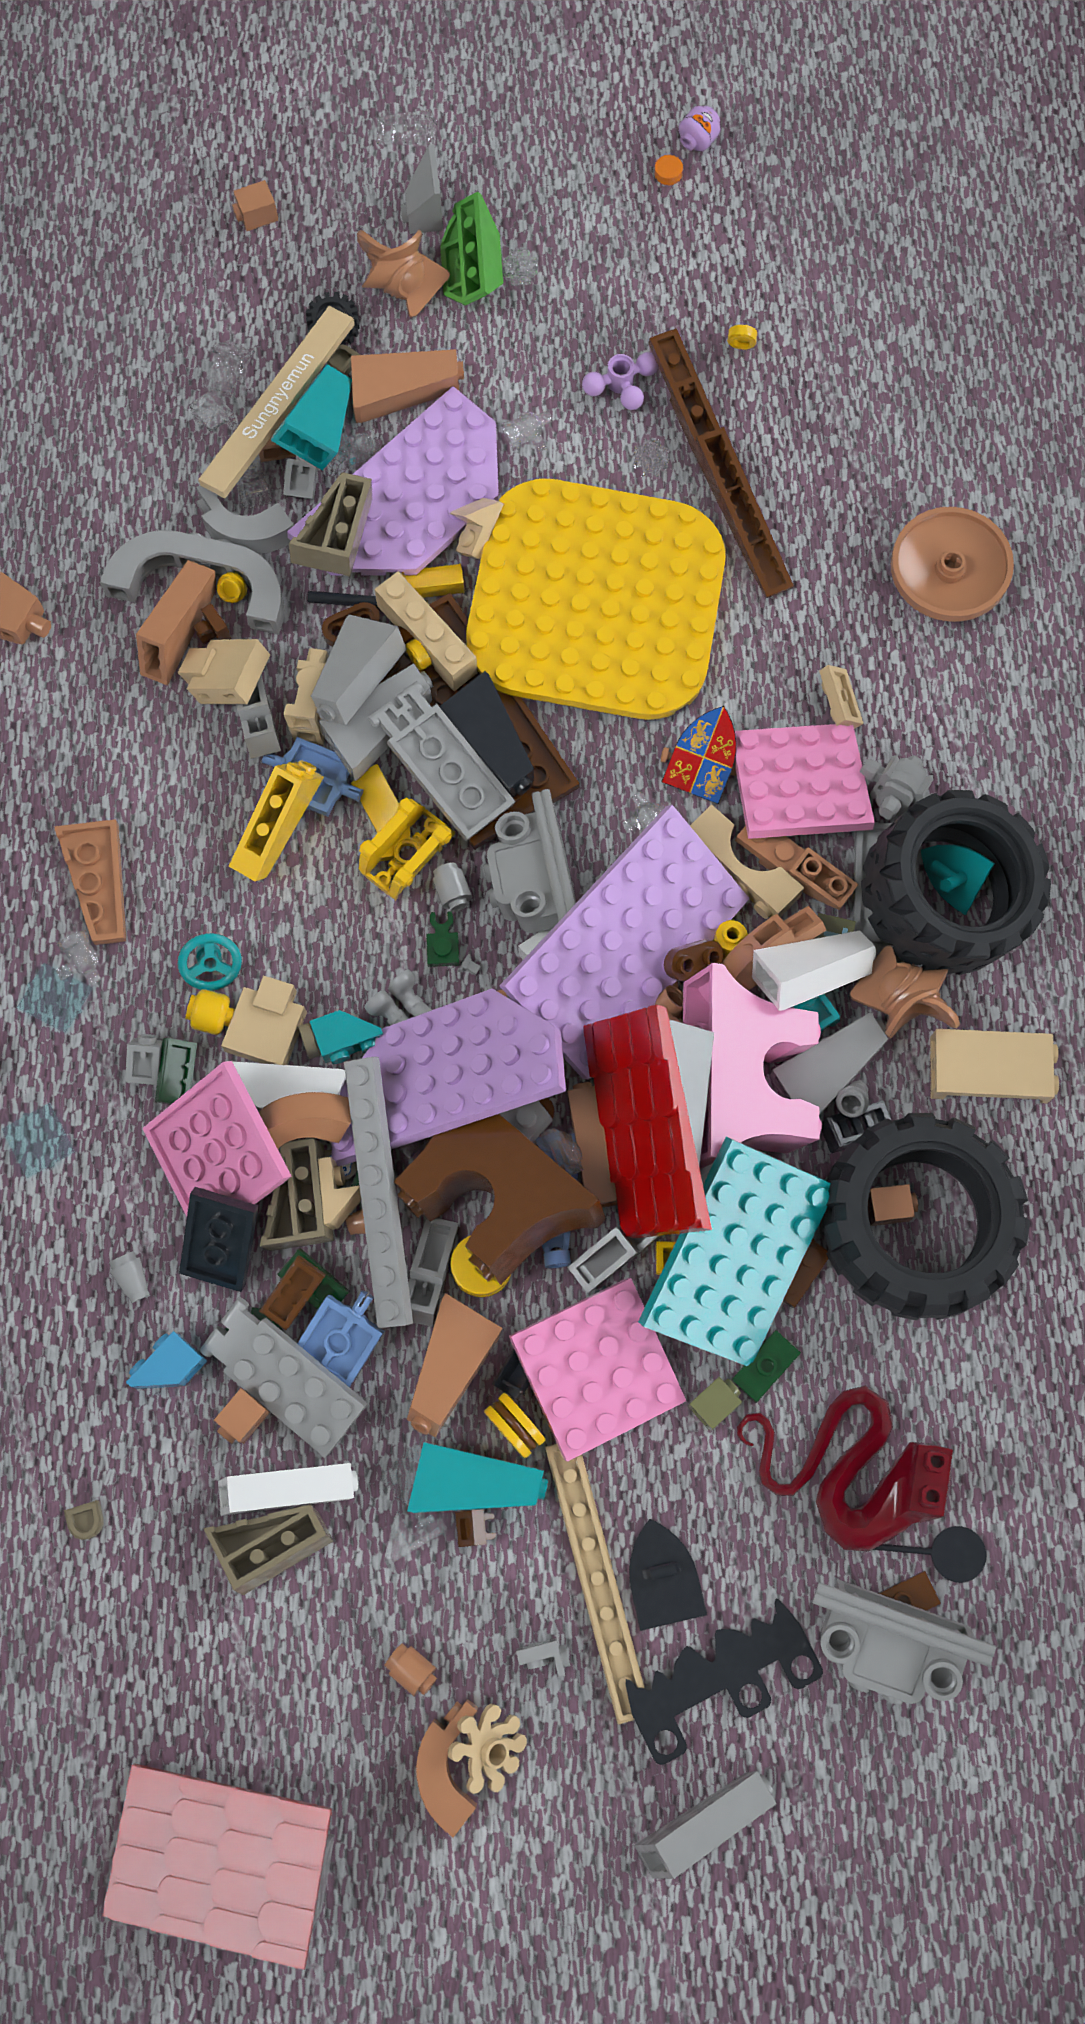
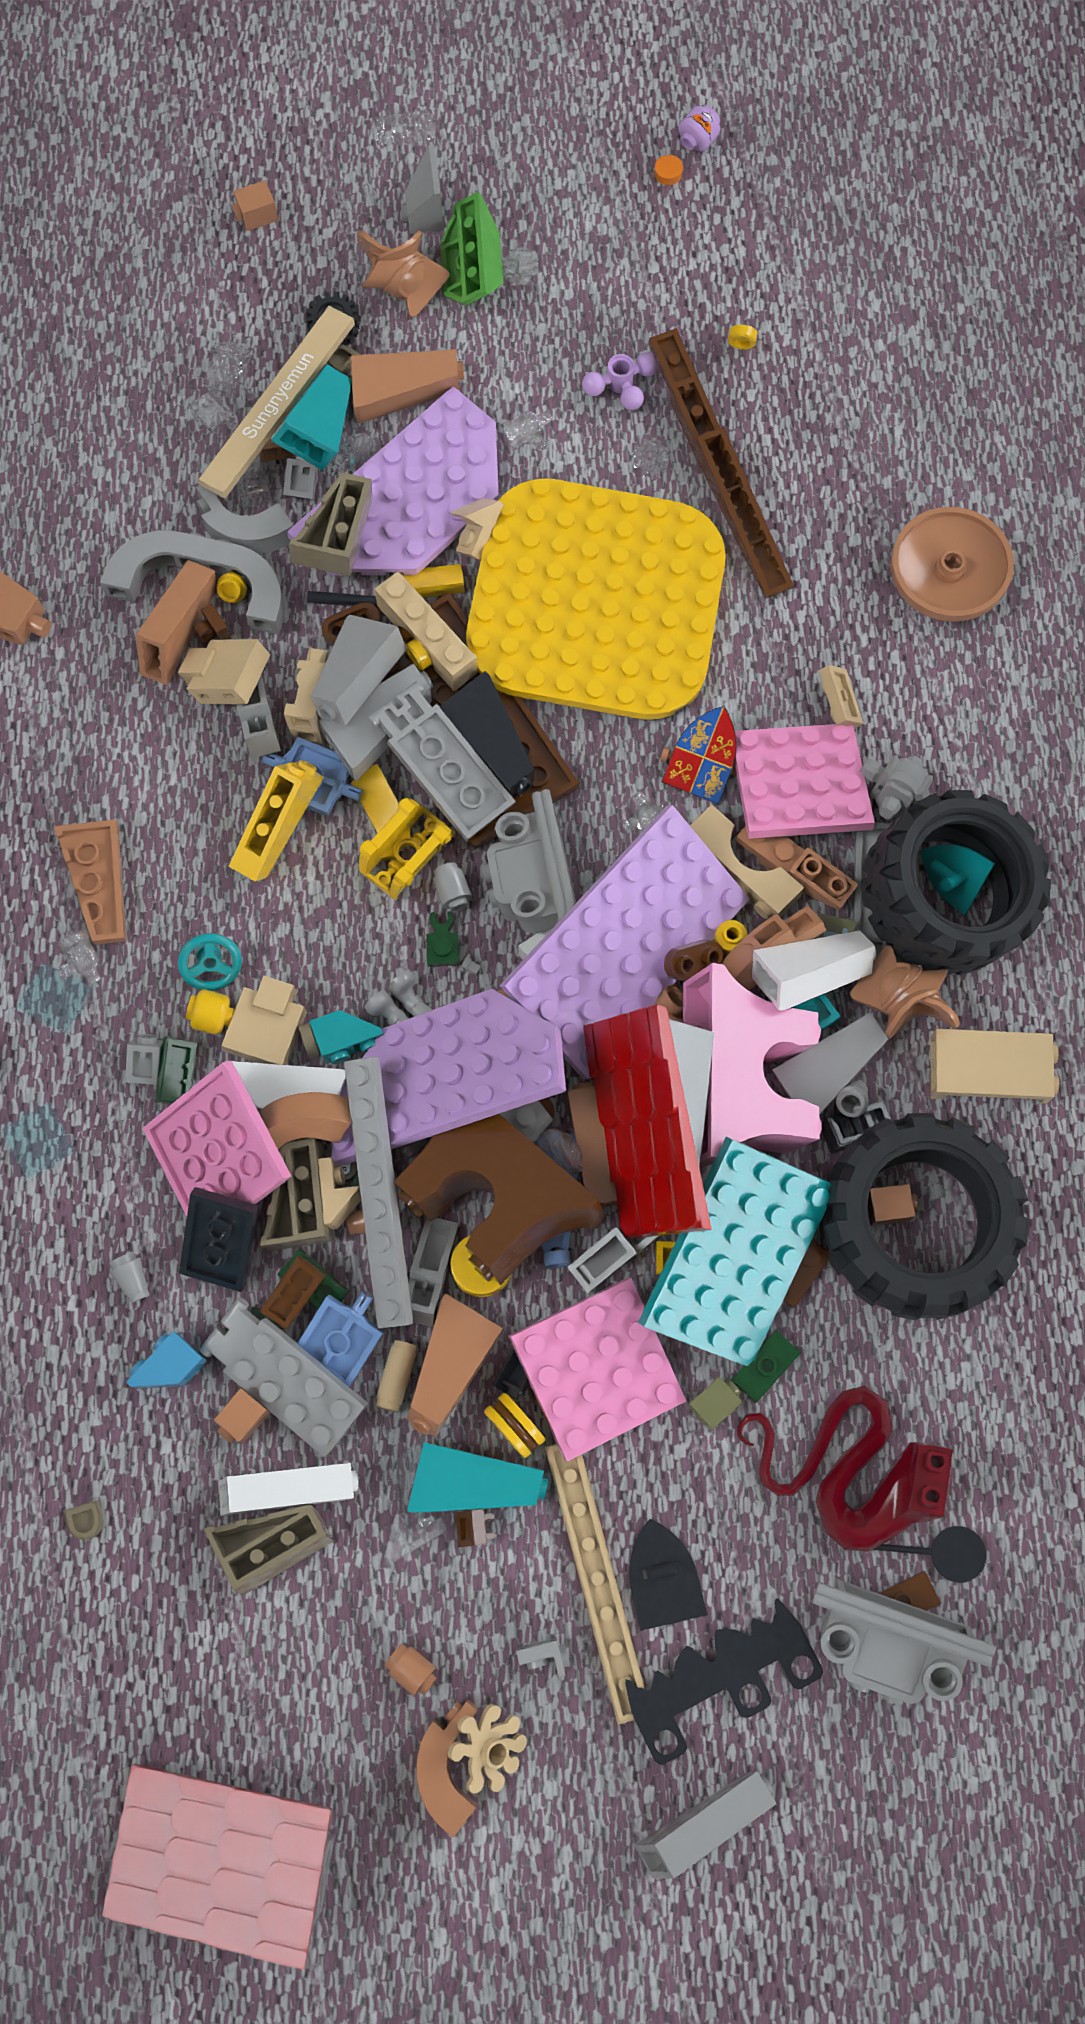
(396, 1376): none -> tan piece

